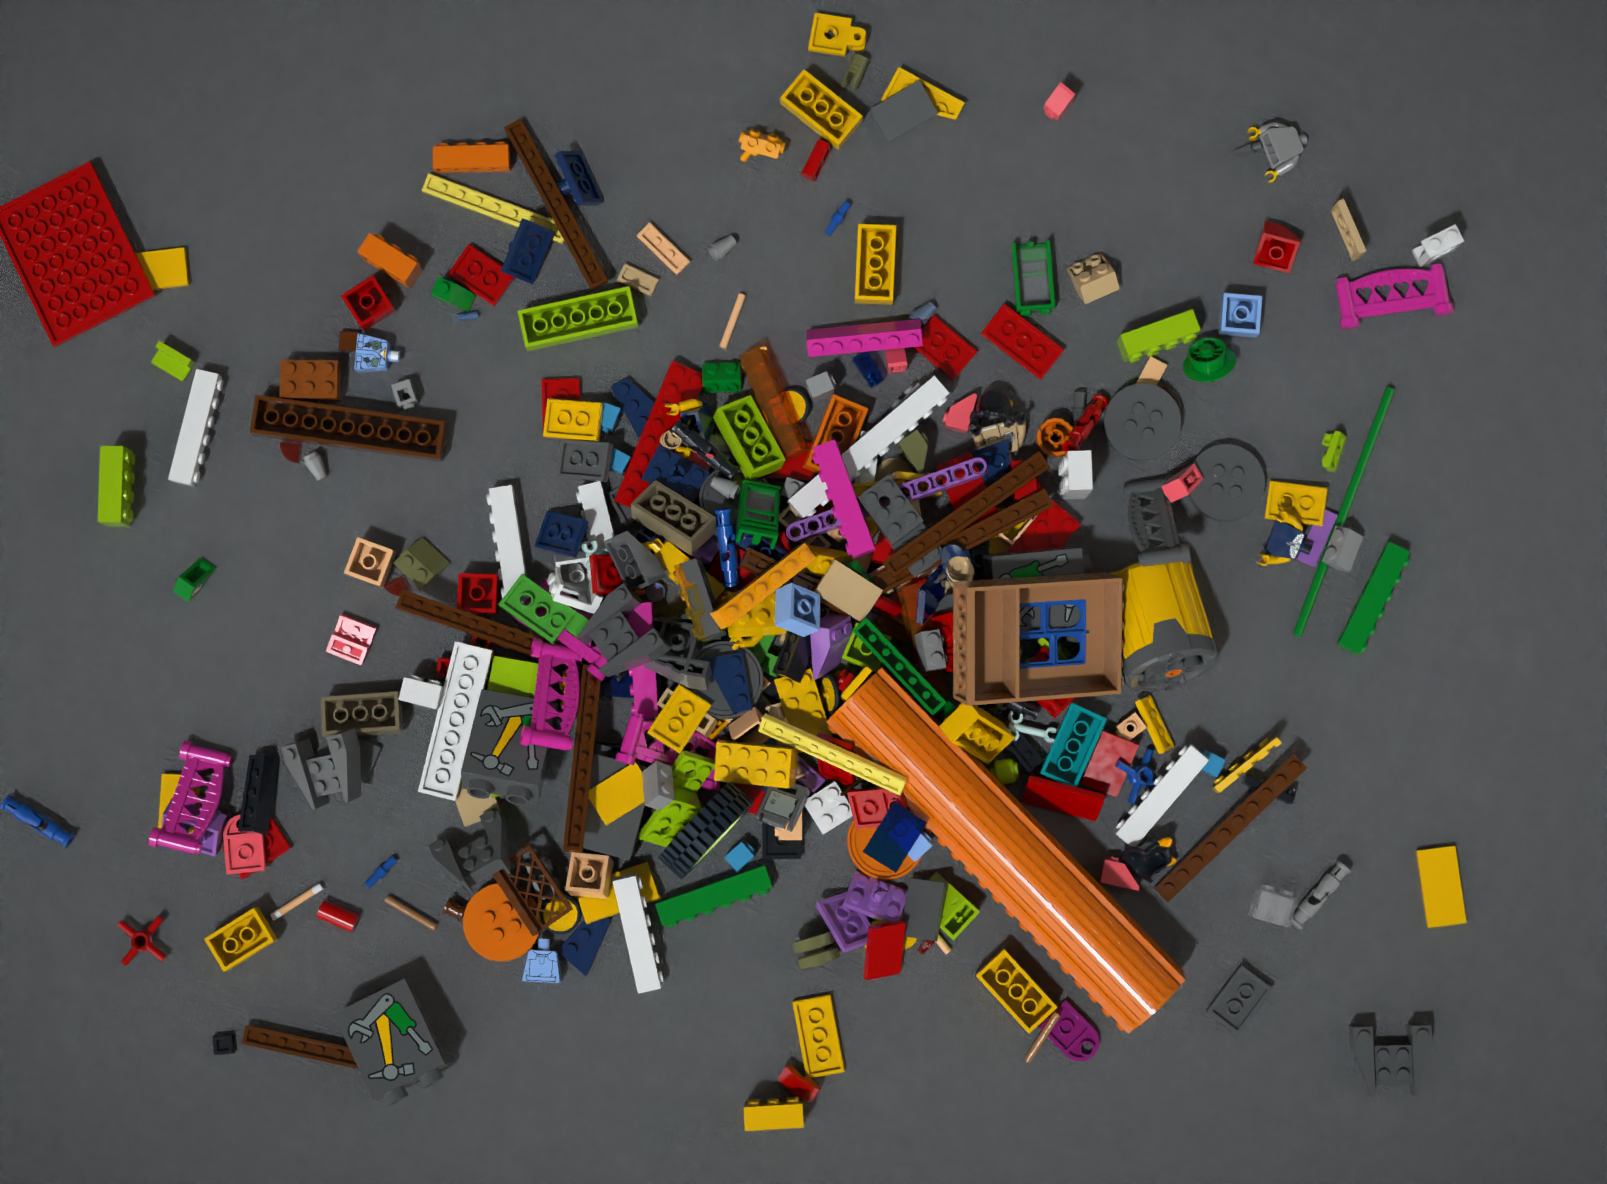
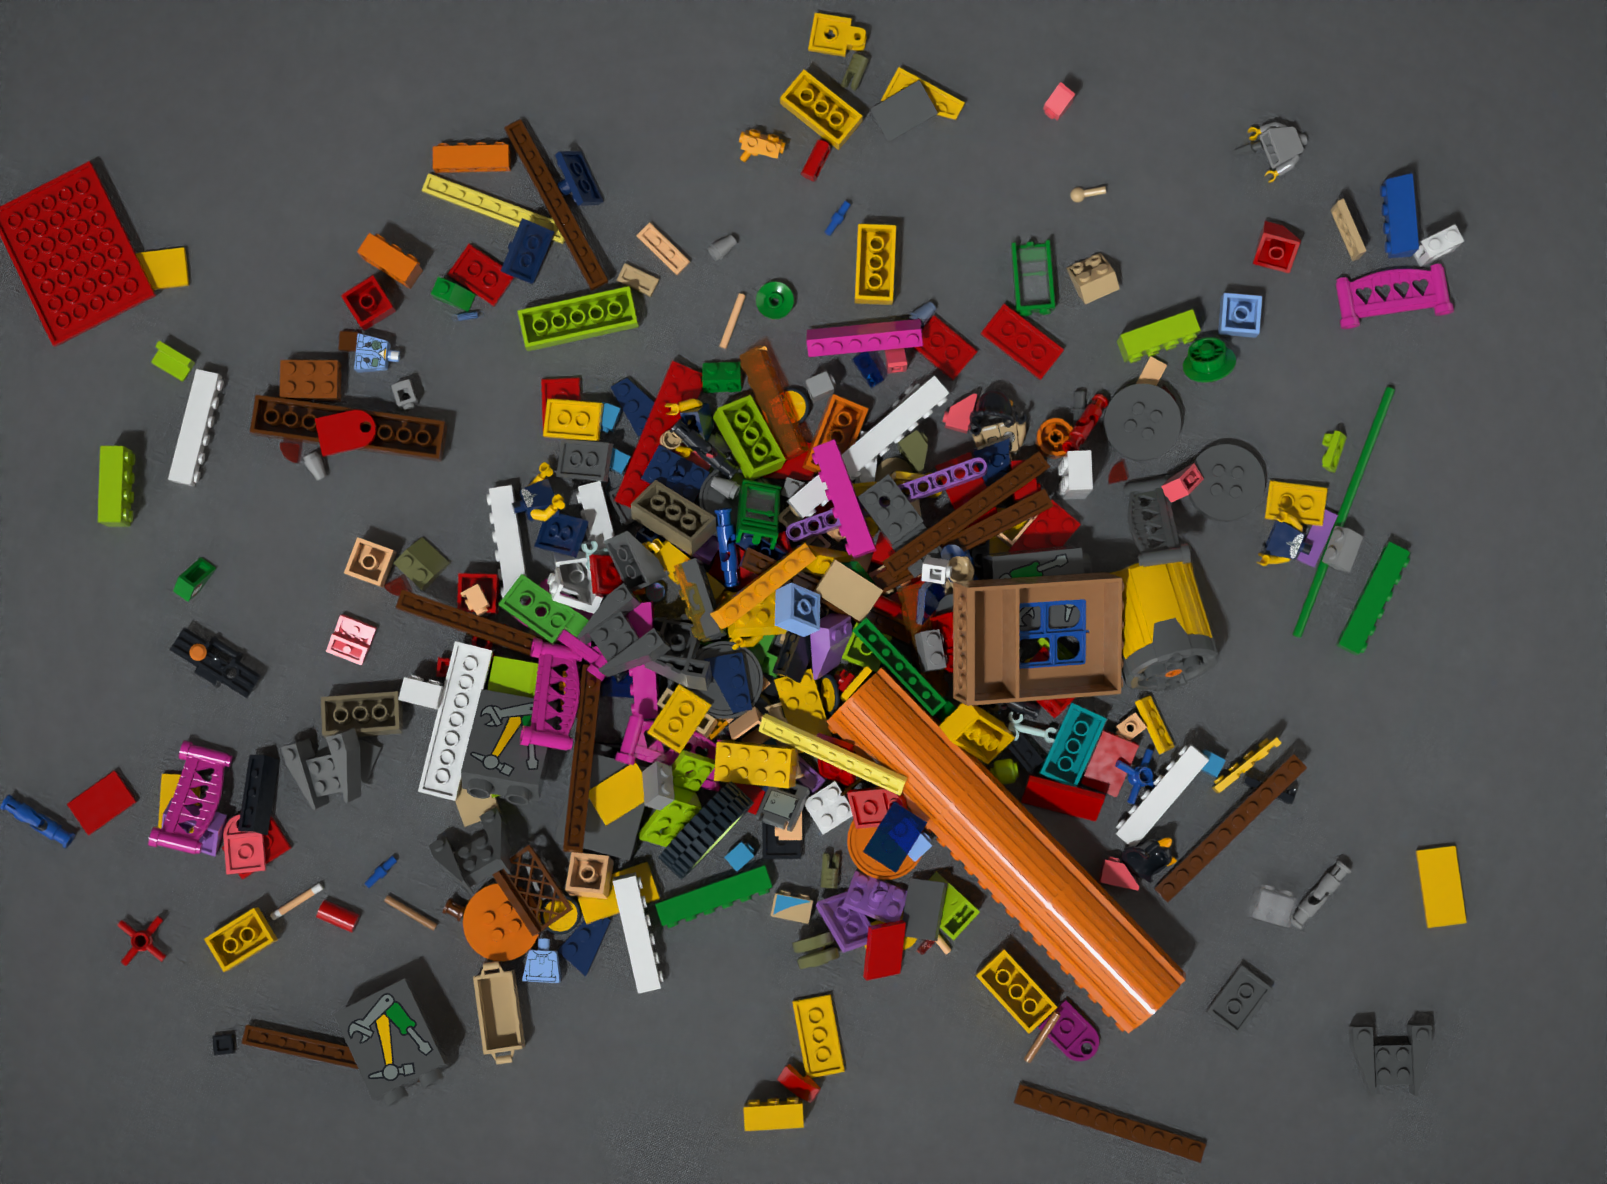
(102, 803): none -> red tile
(210, 667): none -> black piece
(343, 432): none -> red tile
(476, 599): none -> light nougat brick
(499, 1012): none -> tan container
(538, 498): none -> torso
(772, 291): none -> green dish
(792, 907): none -> tan brick
(829, 876): none -> olive hinge
(936, 570): none -> white brick
(1079, 194): none -> tan bar
(1109, 1123): none -> reddish brown plate
(1117, 474): none -> clear red tile
(1400, 216): none -> blue slope

